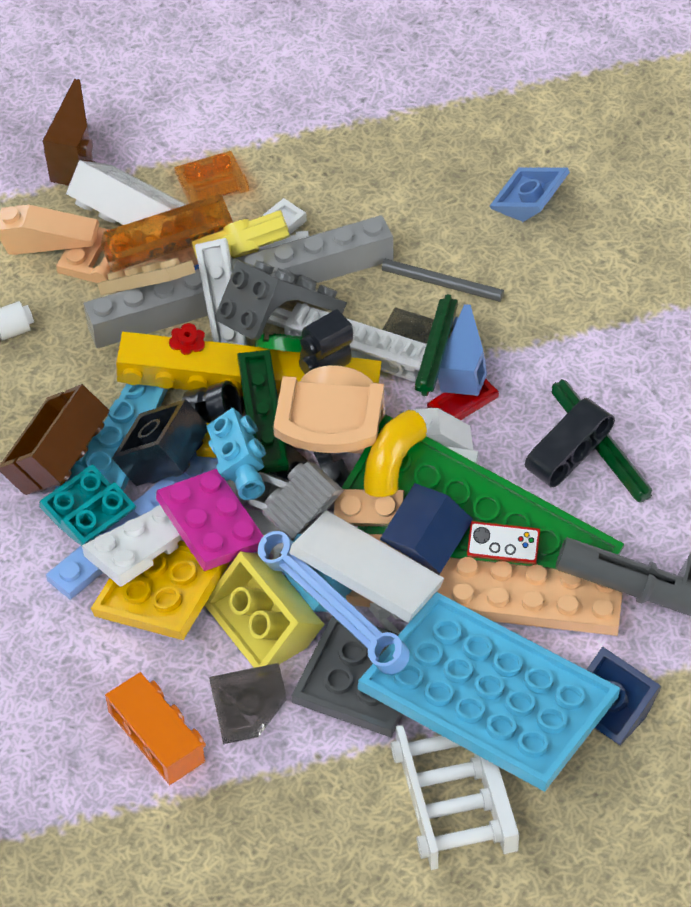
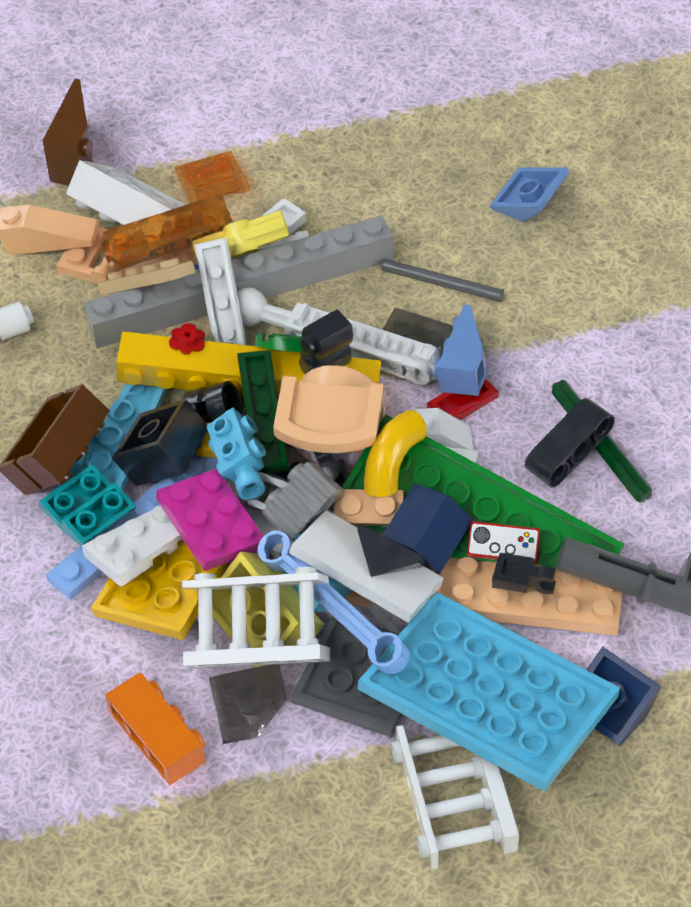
(258, 291): dark grey bracket -> none
(273, 648): none -> white fence
(385, 555): none -> black slope
(436, 345): dark green axle -> none
(519, 572): none -> black plate

